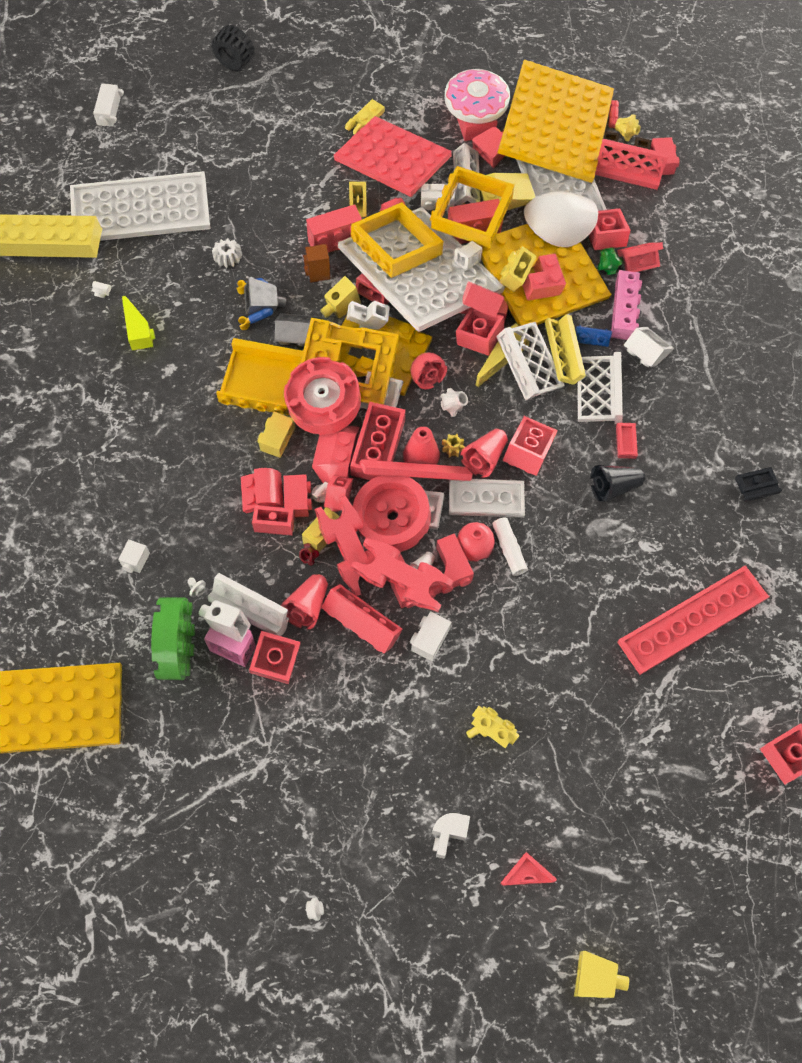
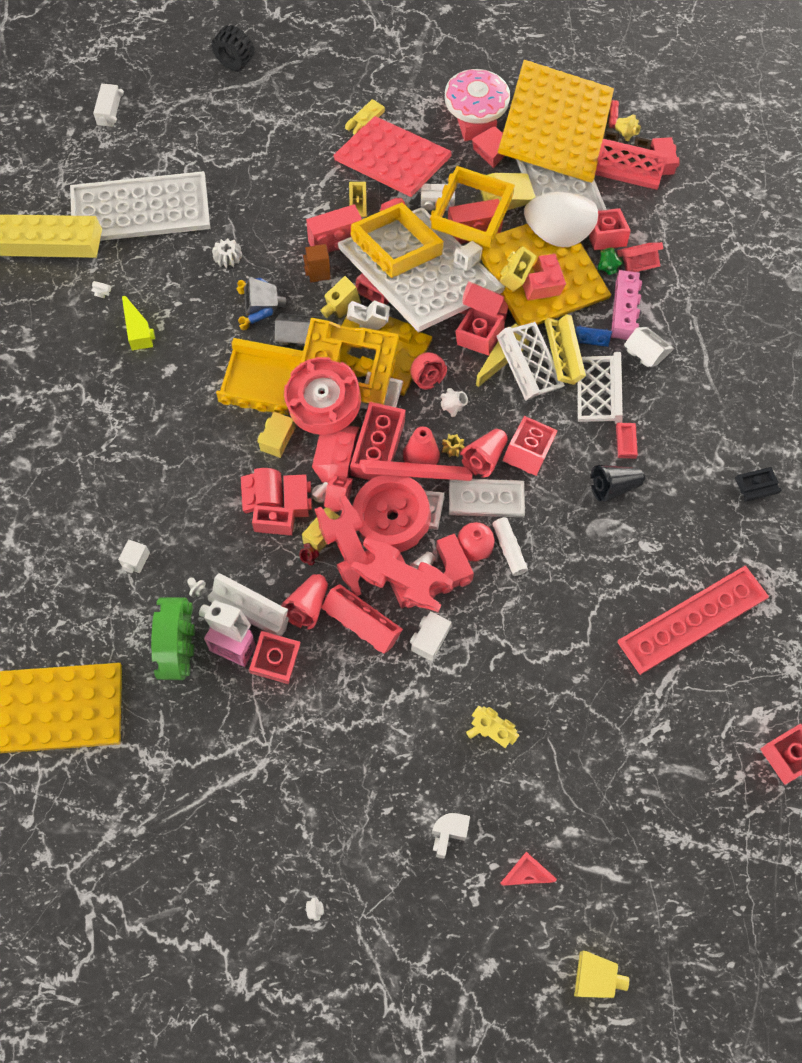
(463, 159): white fence -> none

